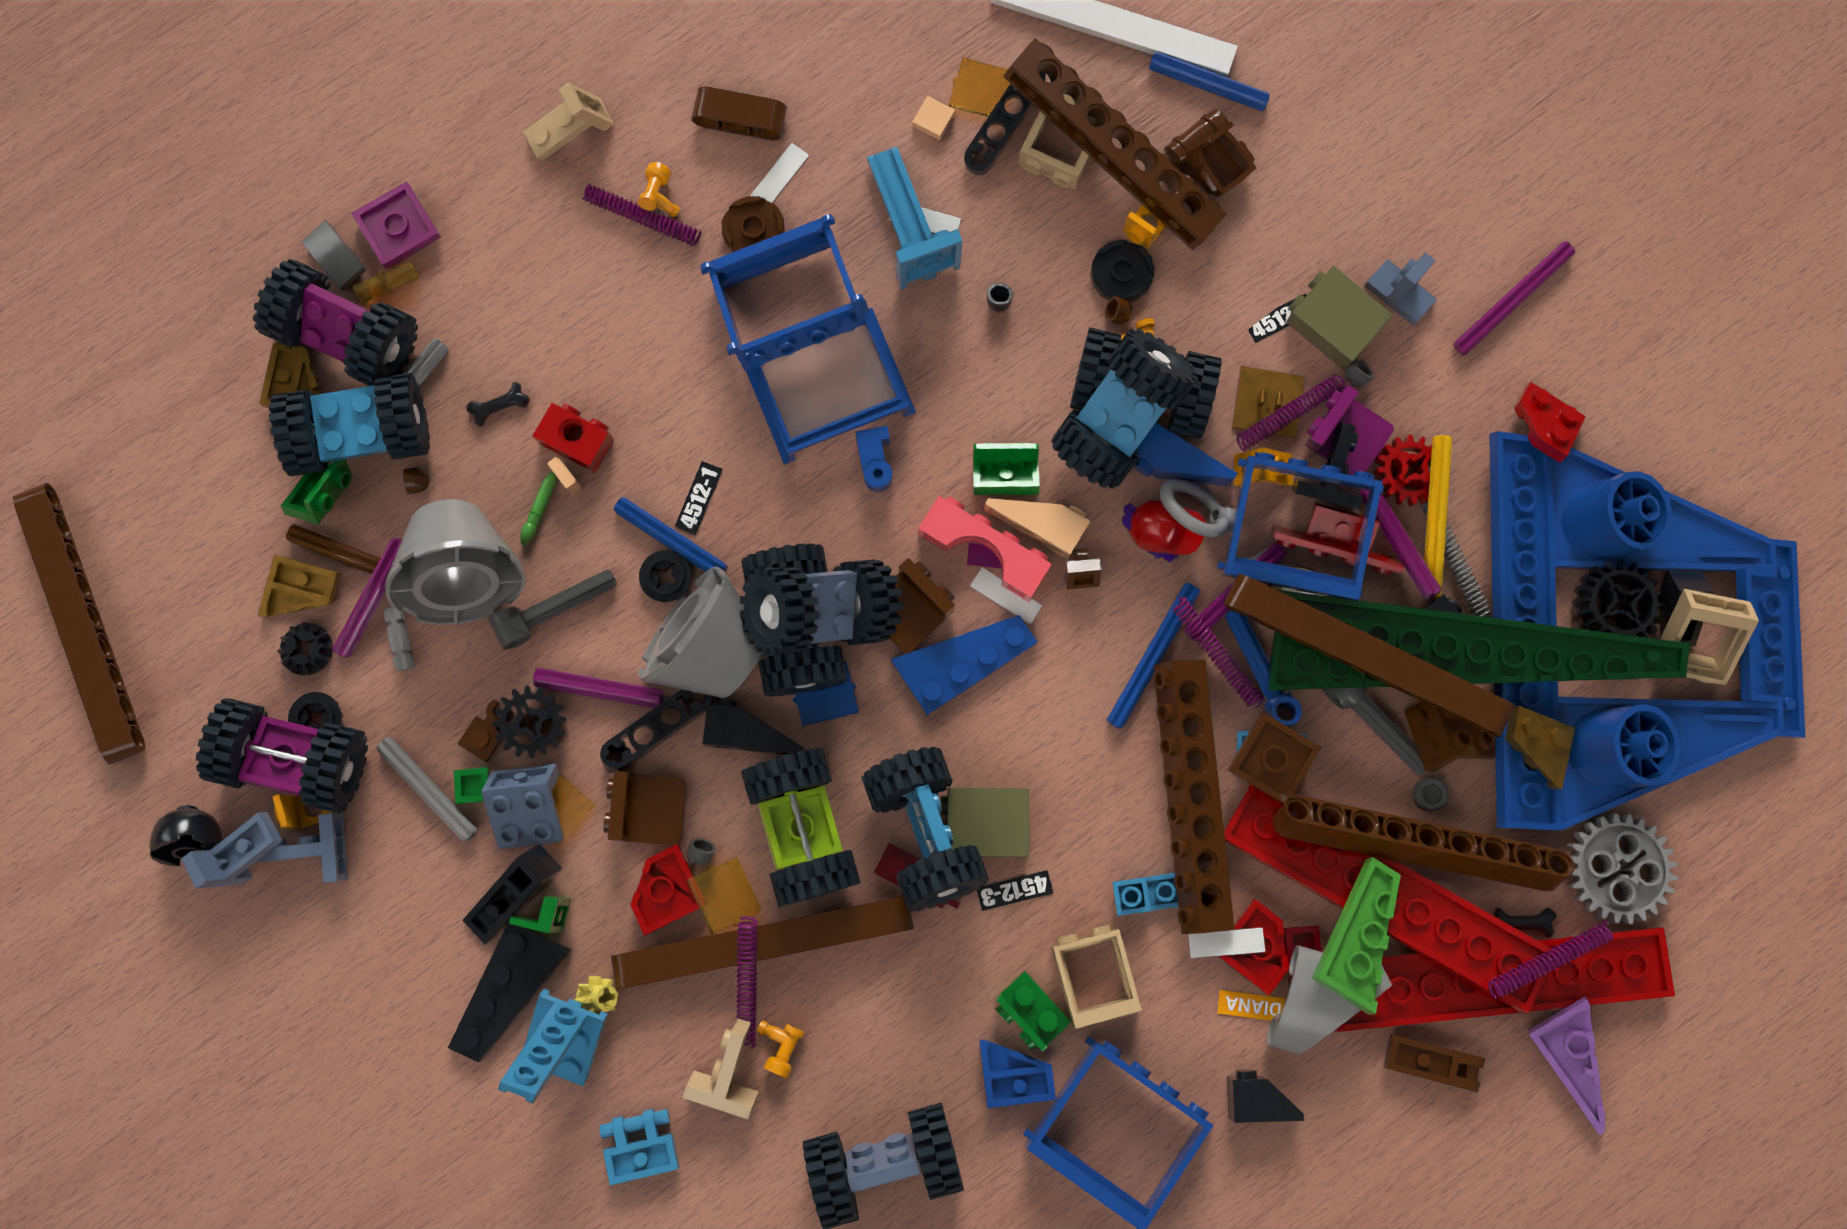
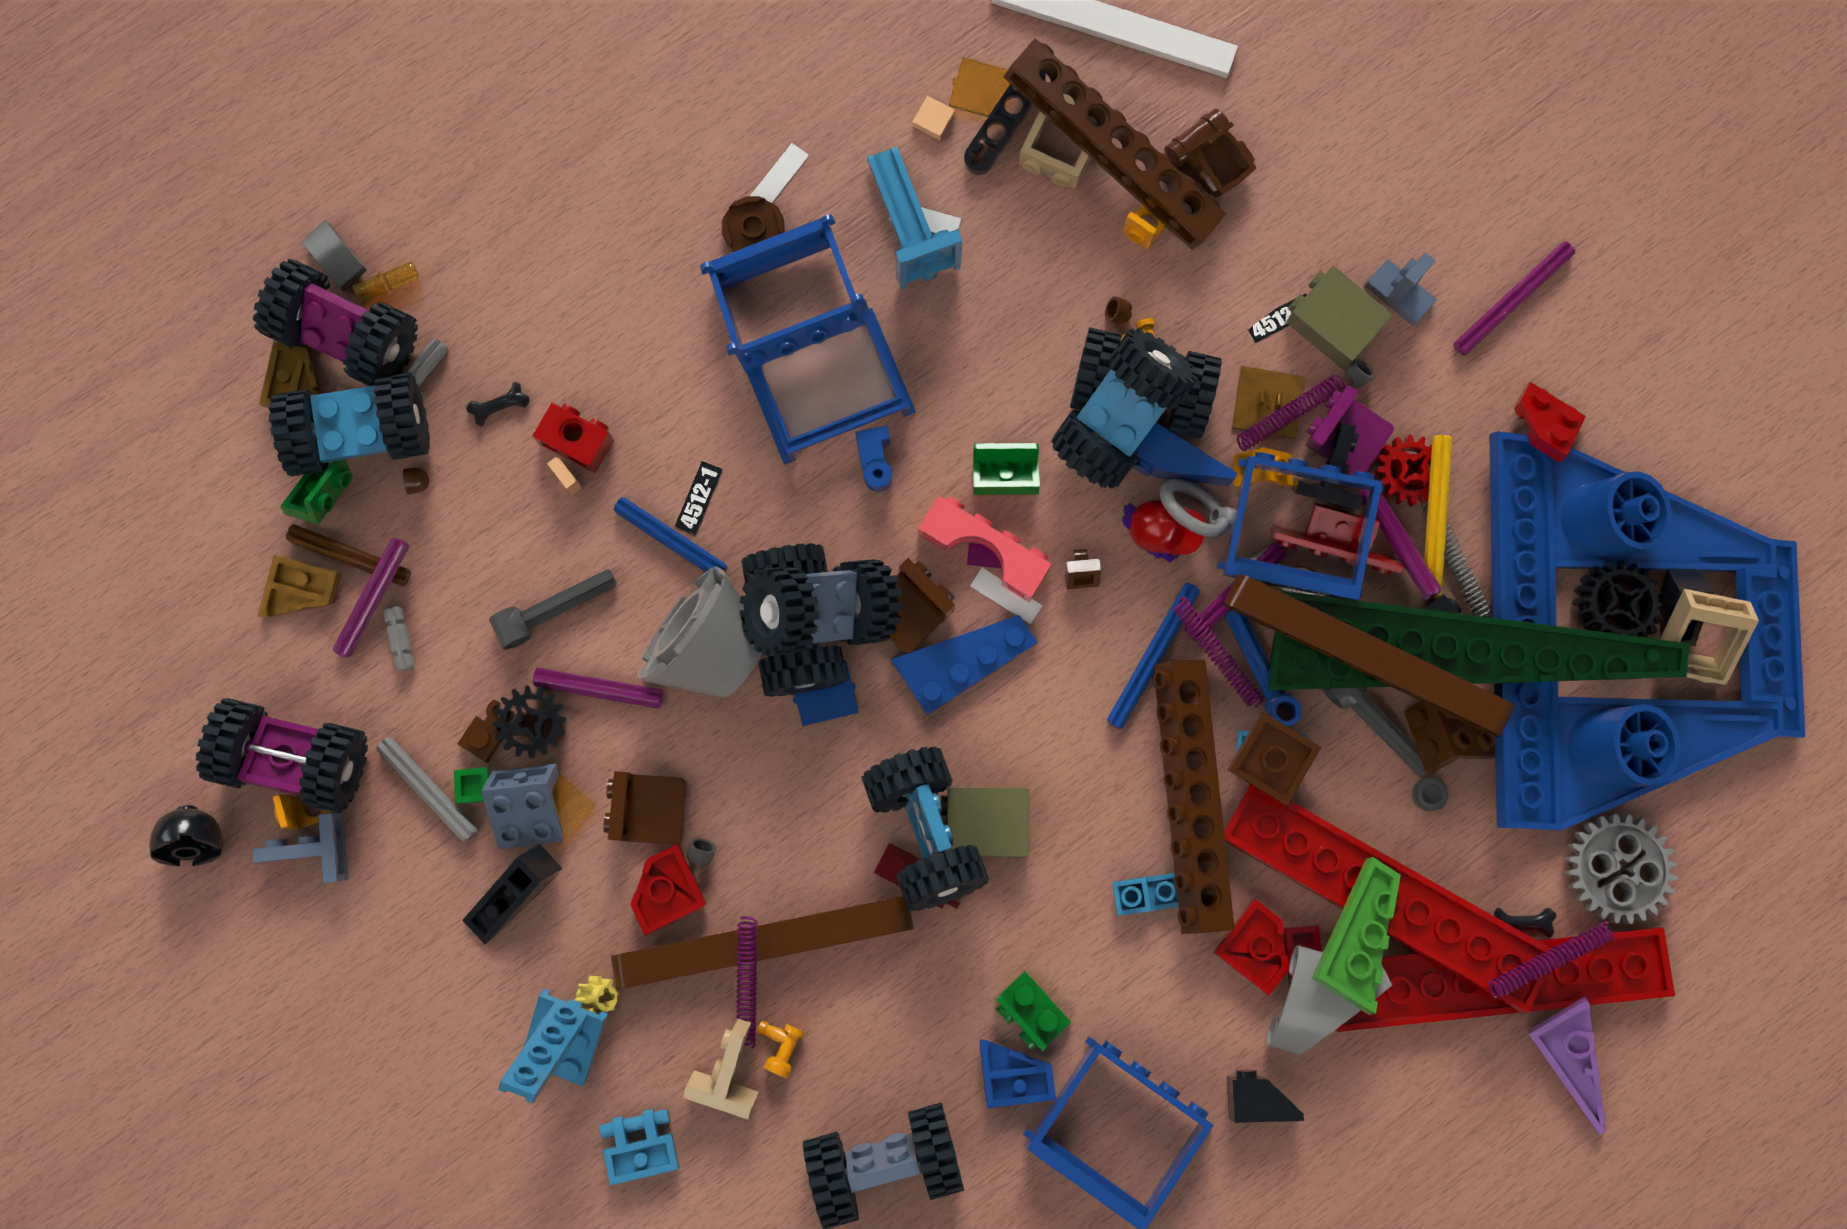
(79, 623): reddish brown beam -> none
(230, 859): sand blue bracket -> none
(318, 702): black gear -> none
(319, 651): black gear -> none
(396, 225): magenta plate -> none
(452, 566): light grey cone -> none
(512, 977): black wing -> none
(530, 527): bright green piece -> none
(551, 917): green panel -> none
(567, 121): tan bracket -> none
(637, 211): magenta piece -> none
(654, 722): black beam -> none
(657, 176): light orange piece -> none
(664, 561): black gear -> none
(724, 895): clear yellow piece -> none
(739, 113): reddish brown beam -> none
(739, 730): black slope -> none
(800, 826): plate -> none
(999, 297): black hinge -> none
(1015, 890): black sticker -> none
(1045, 523): light nougat slope -> none
(1104, 1011): tan window -> none
(1122, 270): black tile -> none
(1209, 81): blue axle -> none
(1226, 942): white sticker -> none
(1249, 1005): light orange sticker -> none
(1422, 843): reddish brown beam -> none
(1432, 1062): reddish brown plate -> none
(1542, 743): pearl gold wing -> none

